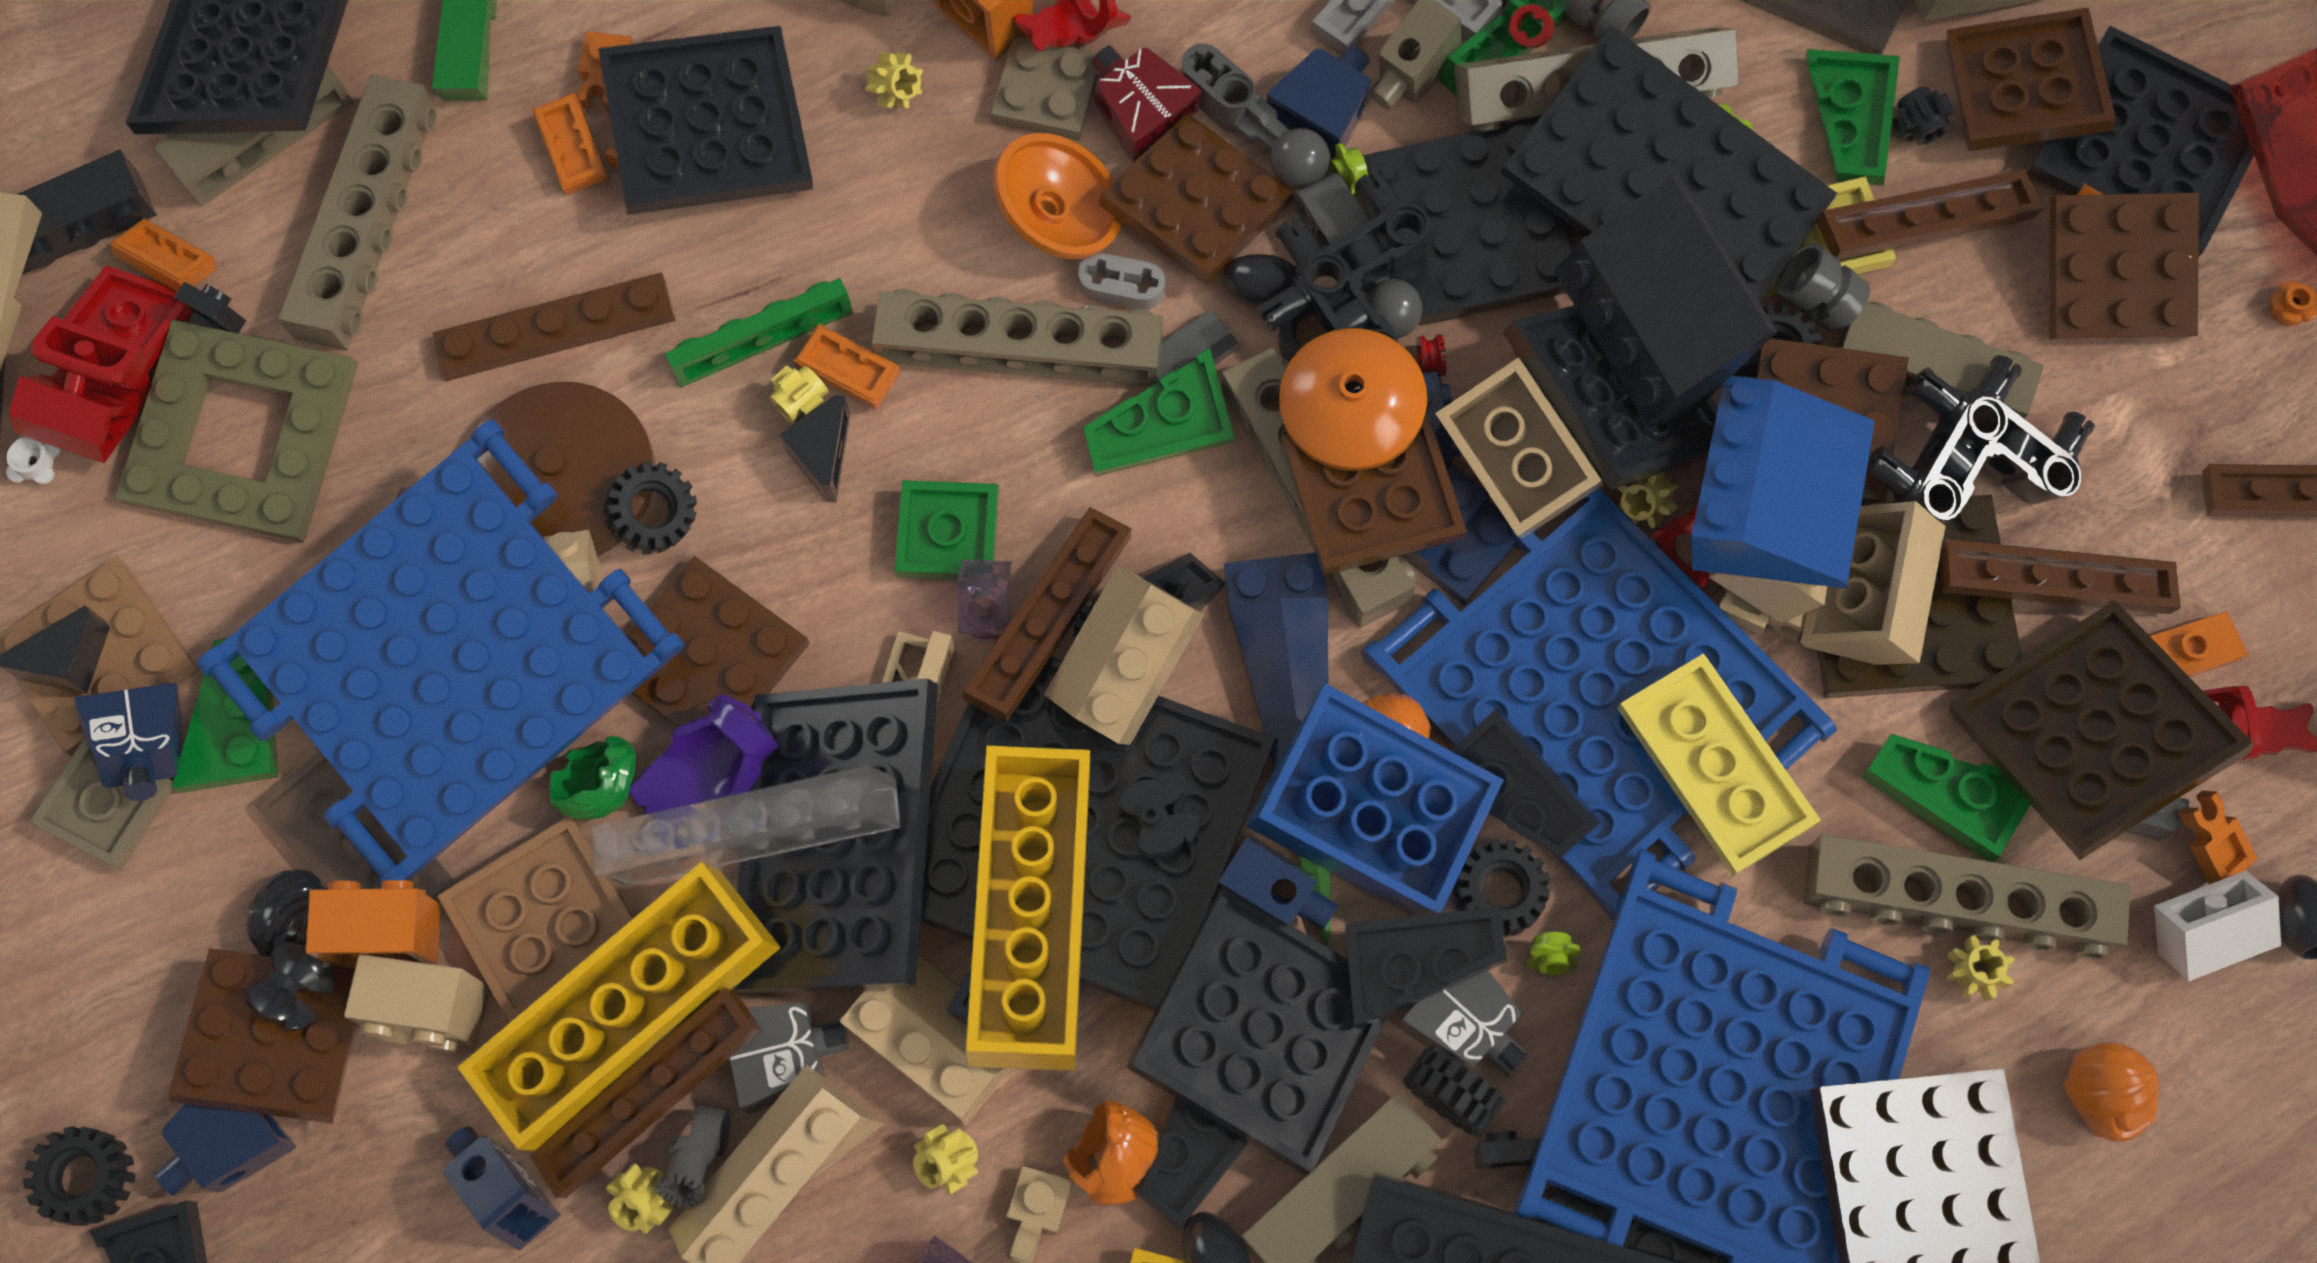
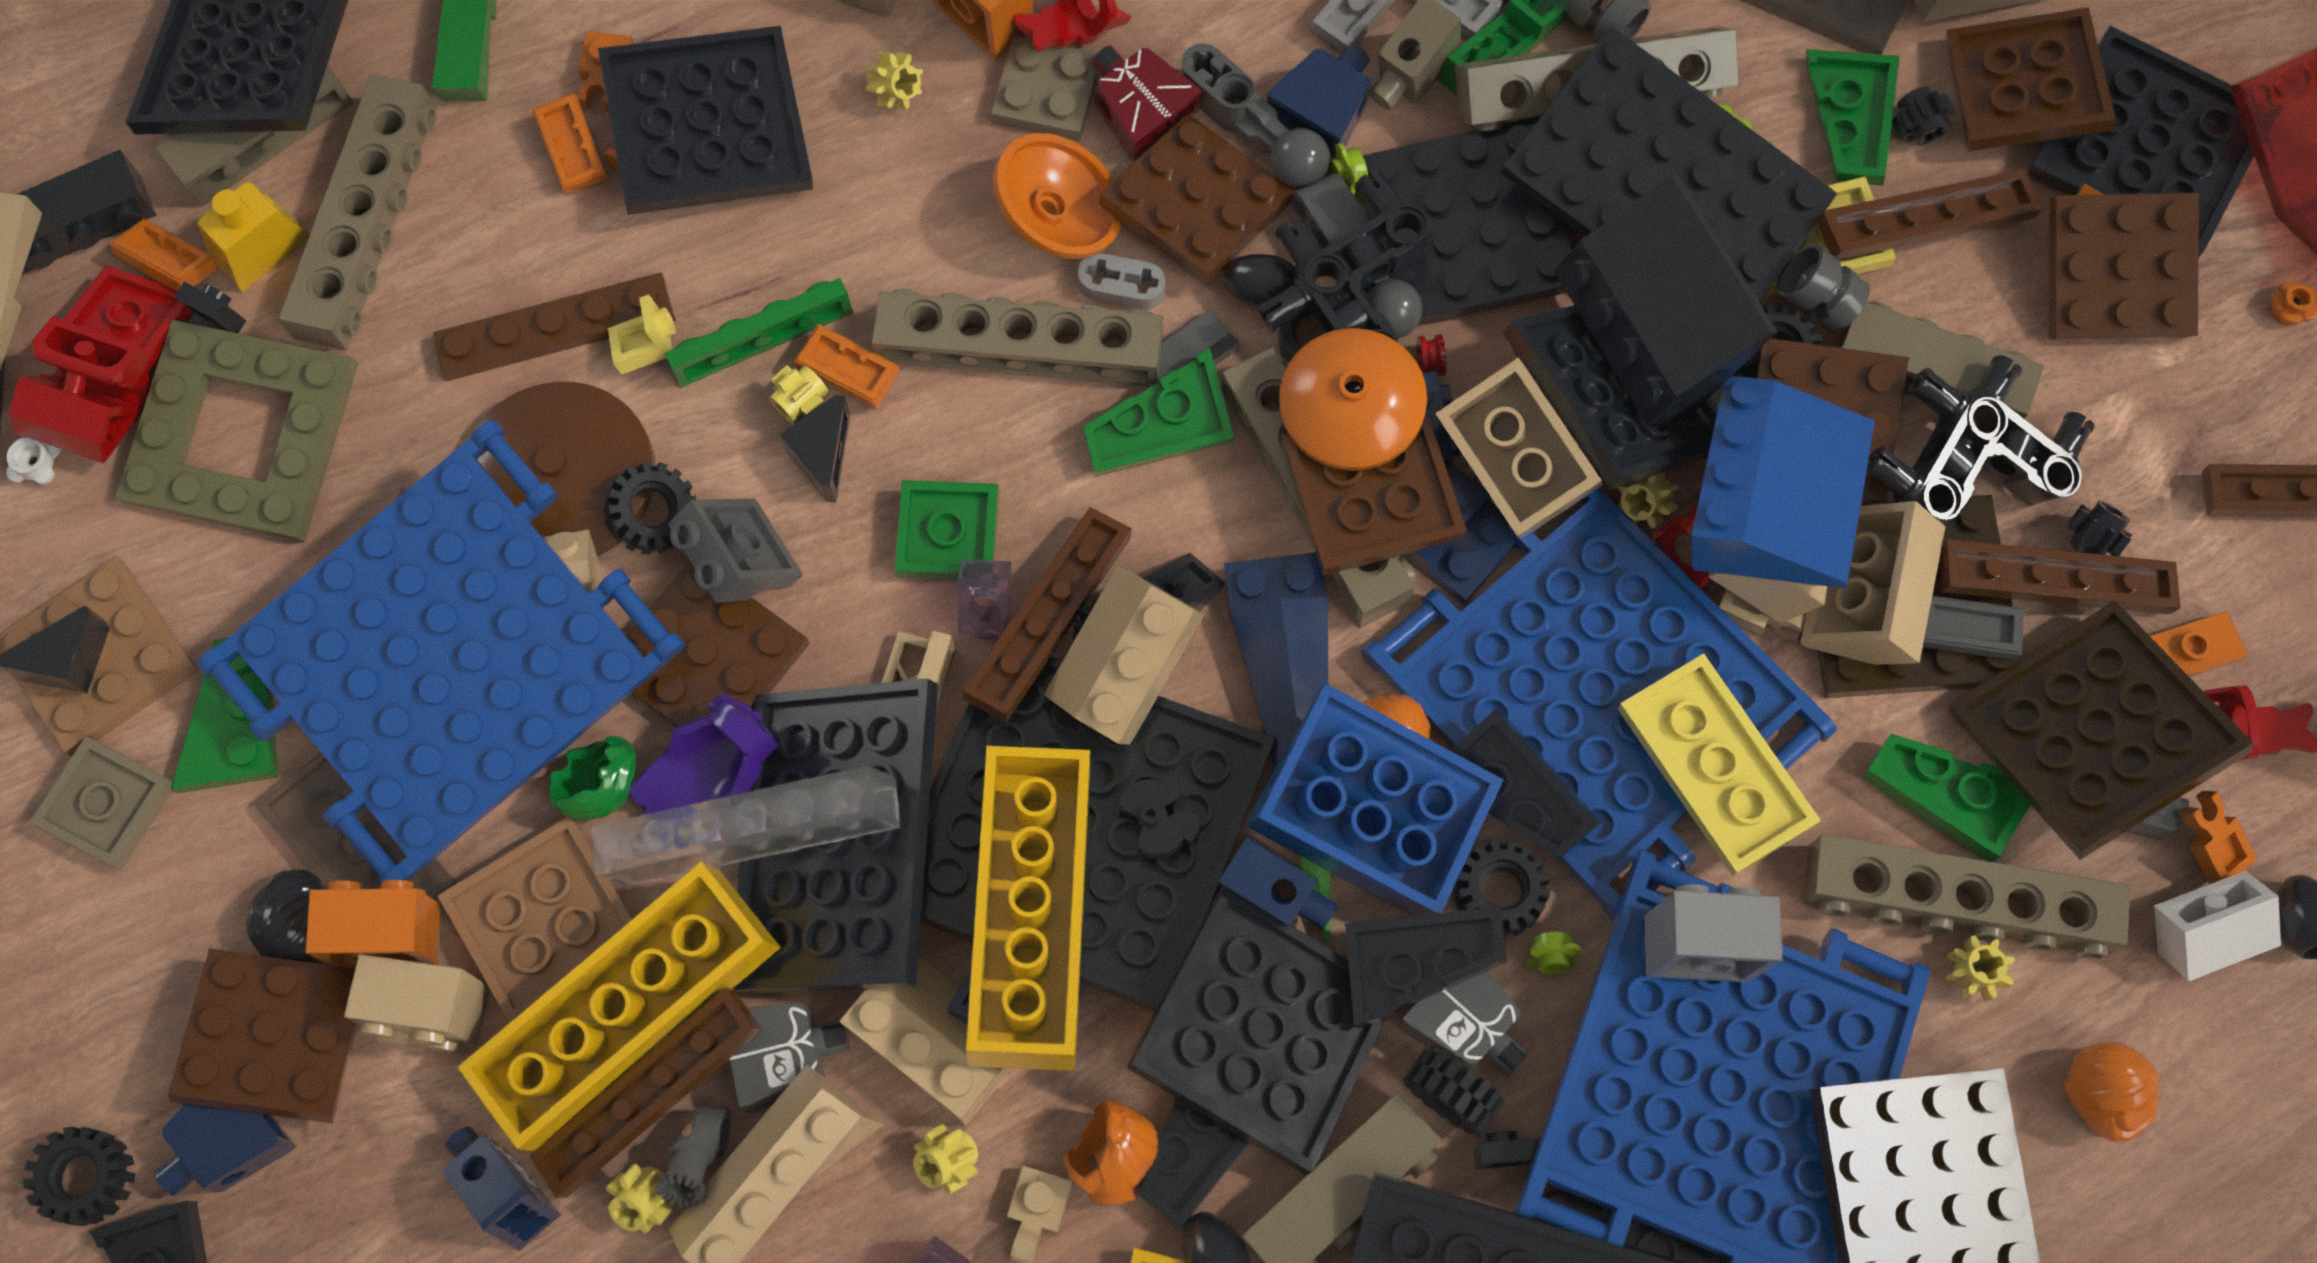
(133, 736): dark blue torso -> none
(249, 233): none -> yellow torso
(293, 970): black piece -> none
(642, 338): none -> light yellow bracket
(732, 548): none -> dark grey plate
(1541, 15): red bush -> none
(1713, 935): none -> light grey brick
(1974, 628): none -> dark grey tile
(2099, 530): none -> black gear

